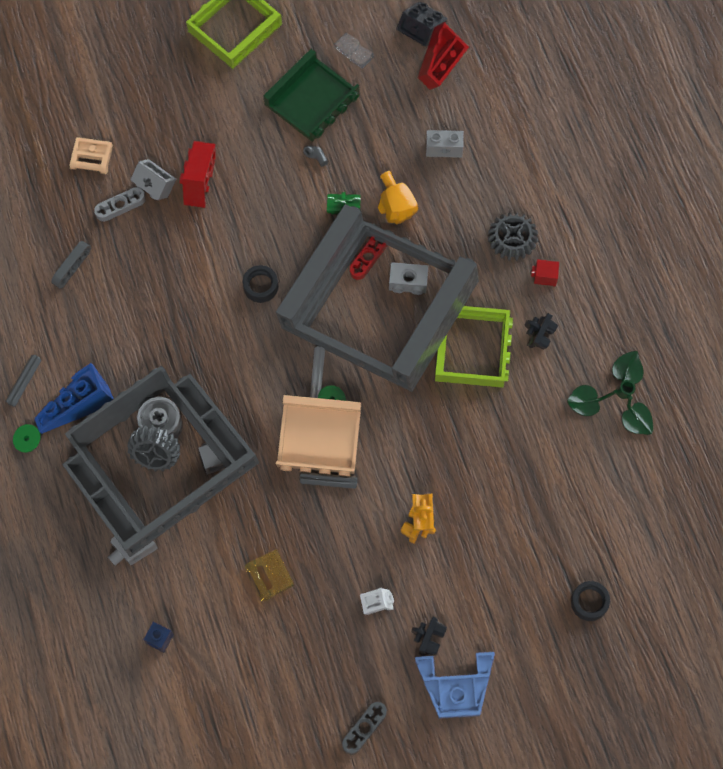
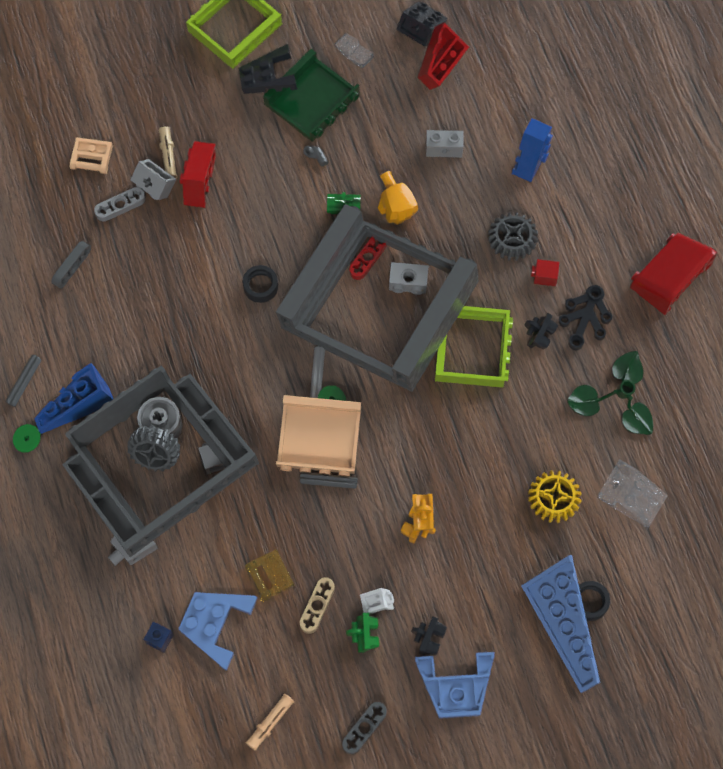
(165, 135): none -> tan pin
(206, 619): none -> medium blue wing
(260, 73): none -> black wing
(263, 729): none -> light nougat pin
(316, 621): none -> tan beam
(361, 632): none -> green hips
(533, 149): none -> blue wedge
(560, 609): none -> medium blue wing
(562, 497): none -> yellow gear
(586, 315): none -> black plant
(632, 494): none -> clear slope
(672, 271): none -> red windscreen

